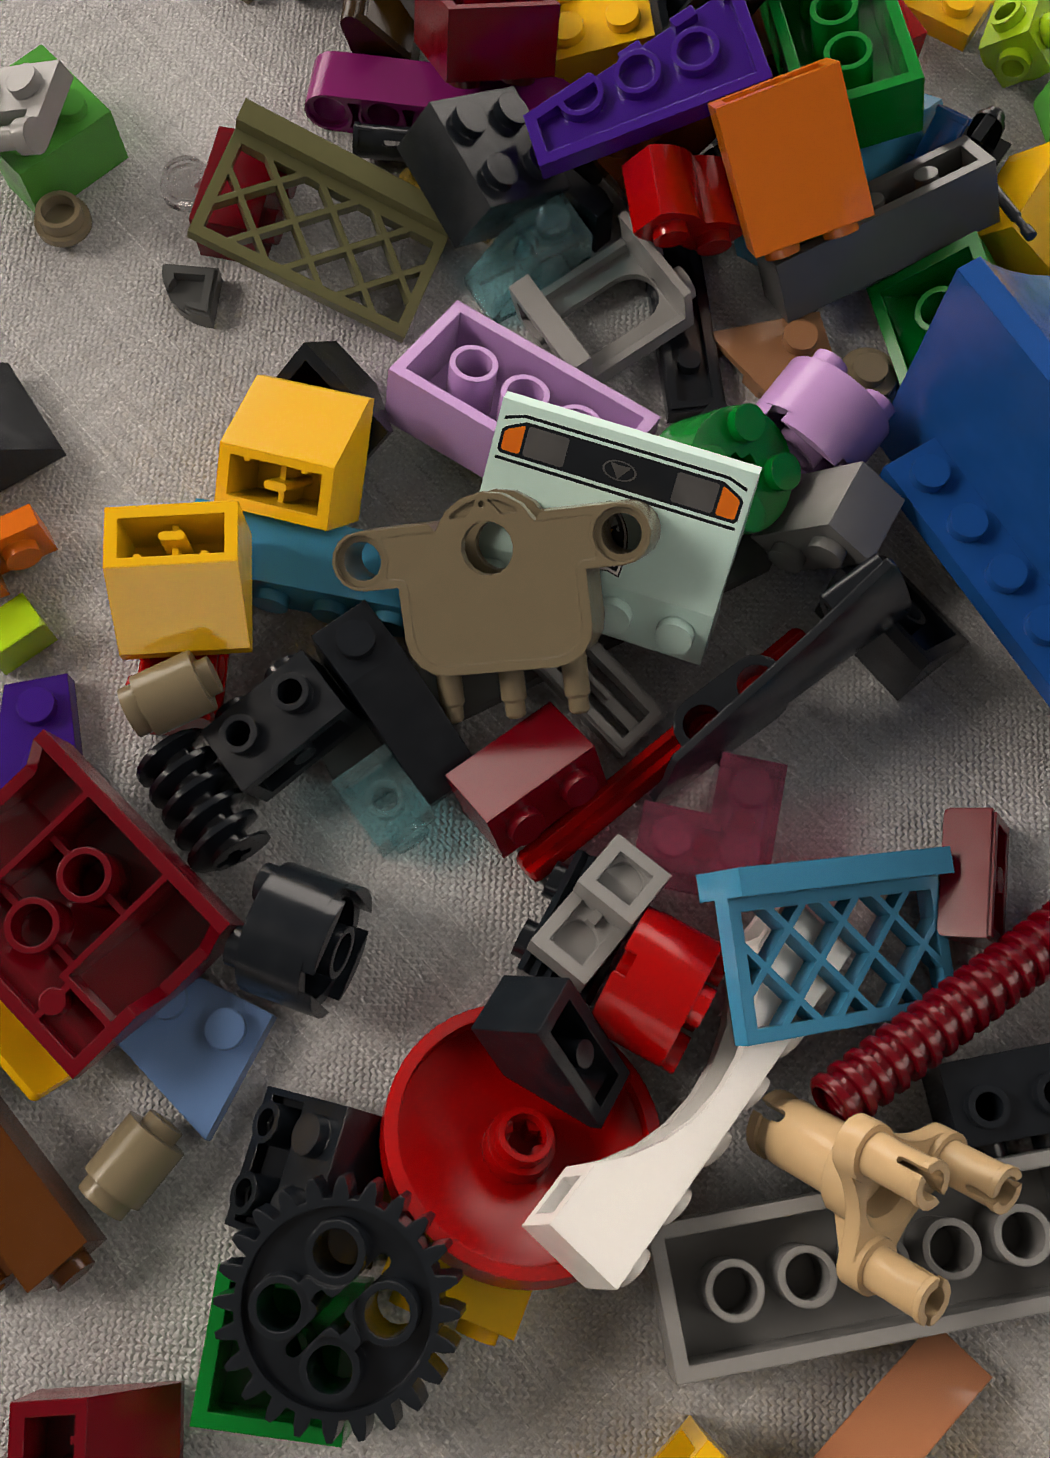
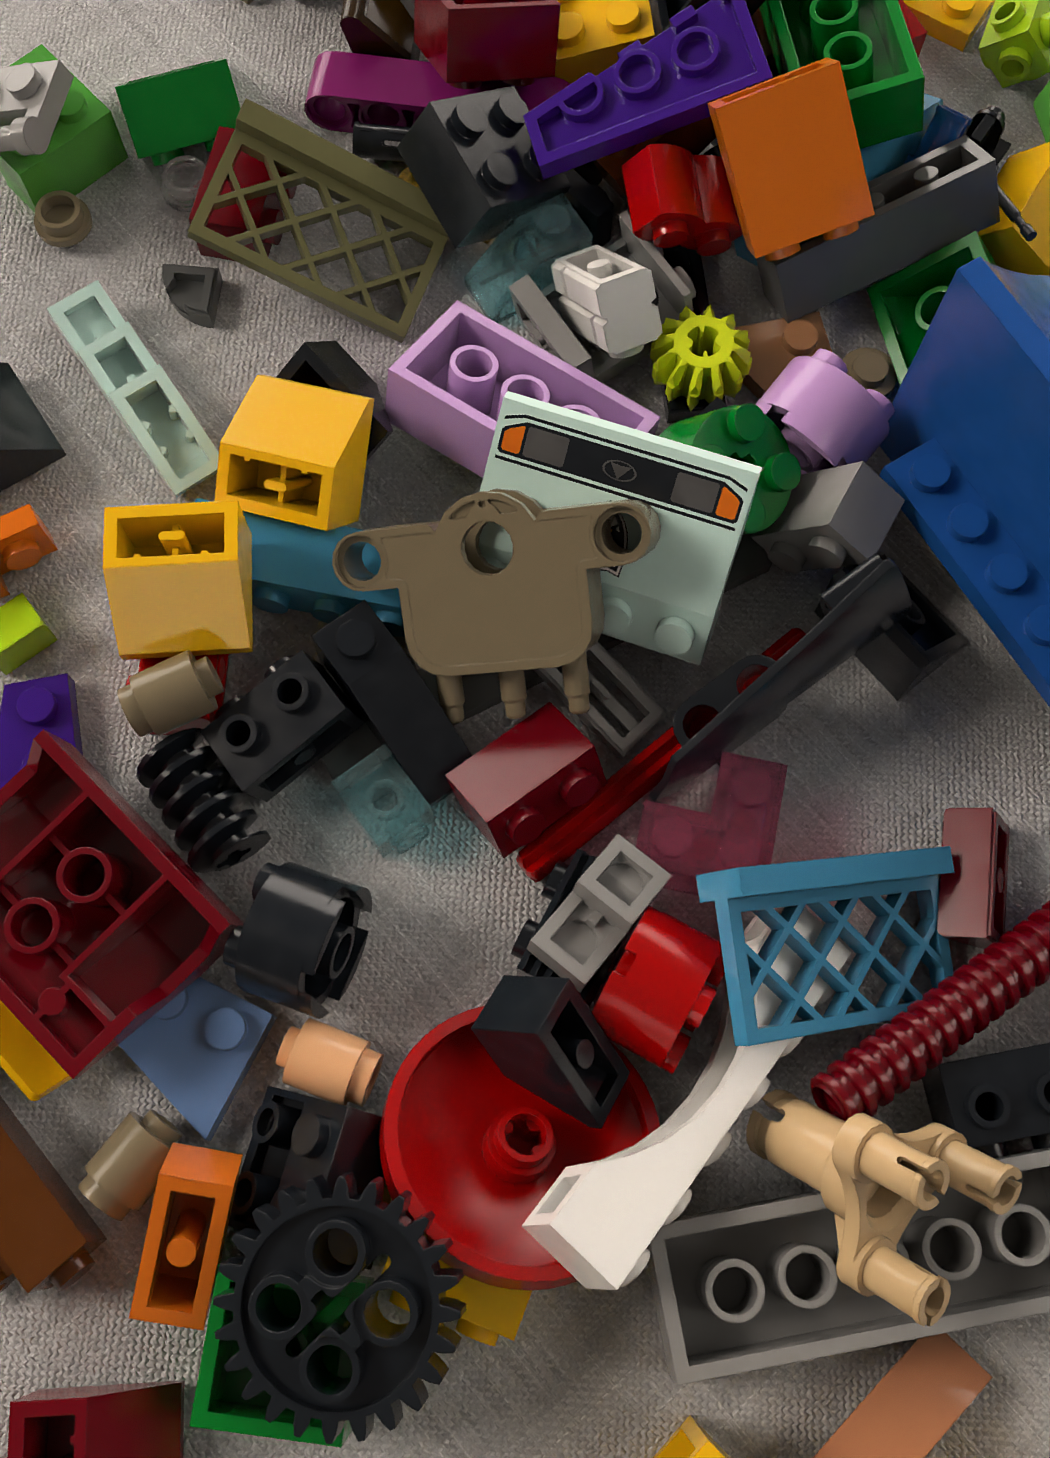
(136, 388): none -> light aqua slope
(179, 109): none -> green slope
(185, 1236): none -> orange brick
(329, 1063): none -> light nougat brick
(607, 300): none -> white brick
(700, 357): none -> neon yellow gear

